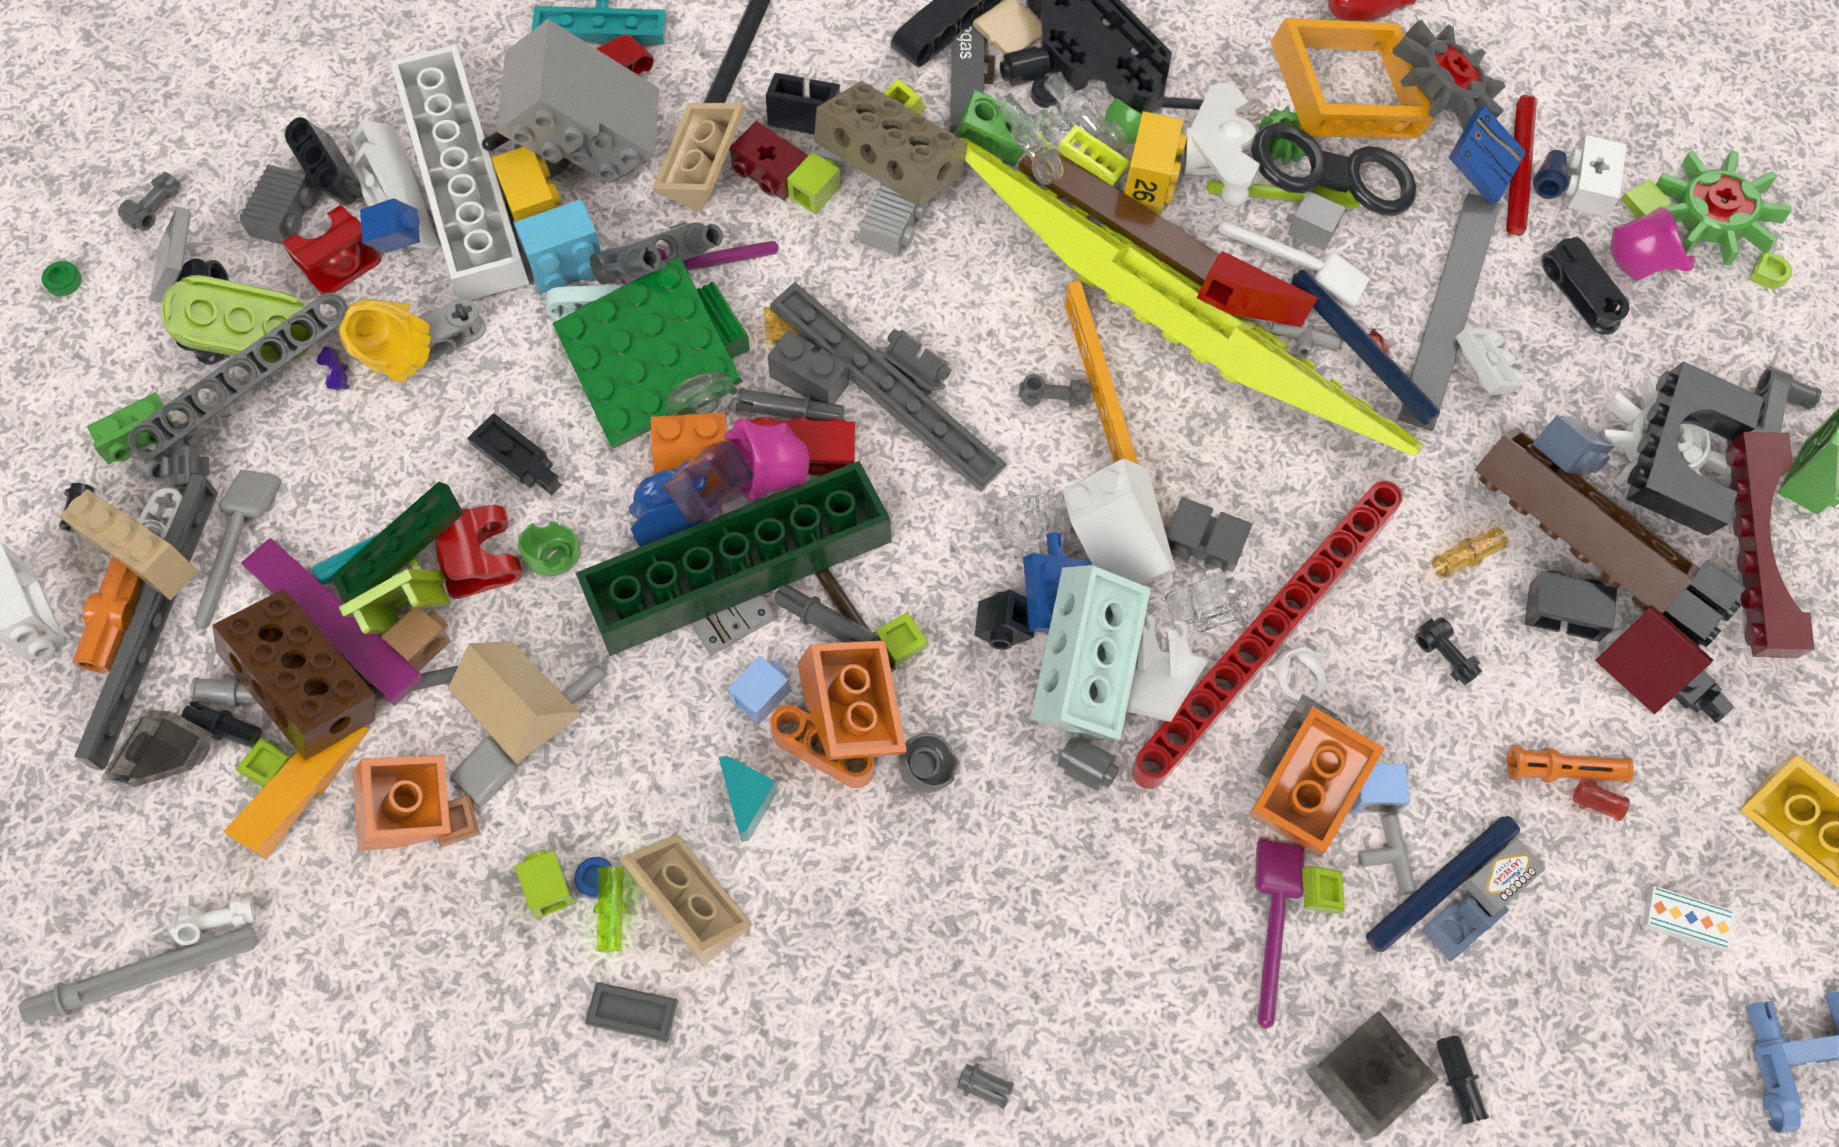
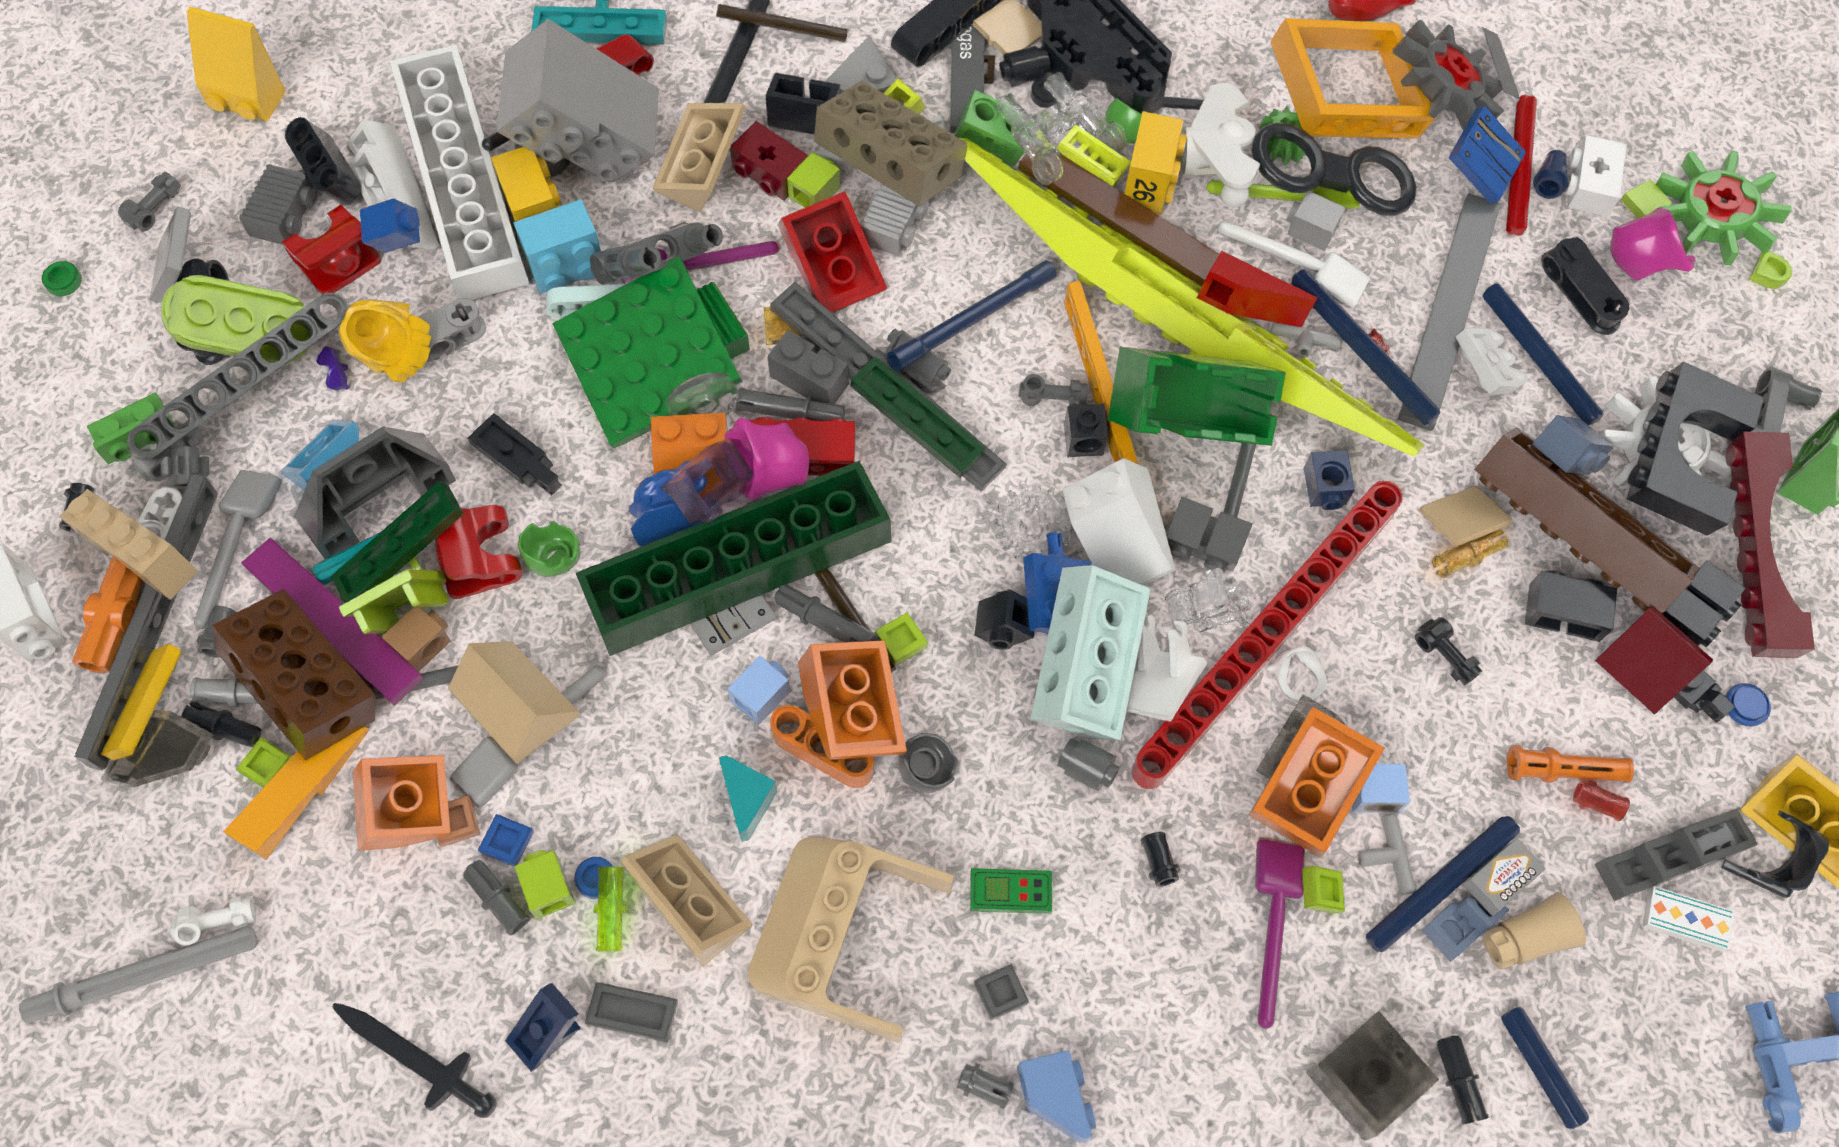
(141, 702): none -> yellow tile
(206, 641): none -> dark grey pin
(232, 65): none -> yellow slope
(327, 444): none -> dark azure slope
(359, 476): none -> dark grey wedge
(445, 1079): none -> black sword
(495, 897): none -> dark grey axle
(506, 840): none -> blue tile
(543, 1027): none -> dark blue slope
(781, 22): none -> dark brown bar
(812, 921): none -> tan windscreen
(832, 253): none -> red slope
(866, 65): none -> light grey wing
(917, 347): none -> dark blue piece
(917, 417): none -> dark green plate
(1001, 992): none -> dark grey tile
(1010, 891): none -> green tile
(1054, 1095): none -> medium blue slope
(1085, 430): none -> black brick
(1160, 859): none -> black pin
(1195, 396): none -> green piece
(1239, 479): none -> dark grey bar
(1333, 467): none -> dark blue brick
(1465, 515): none -> tan piece
(1501, 63): none -> sticker
(1535, 933): none -> tan plant
(1542, 354): none -> dark blue axle
(1545, 1068): none -> dark blue axle
(1675, 854): none -> dark grey slope
(1750, 704): none -> piece
(1798, 870): none -> black helmet

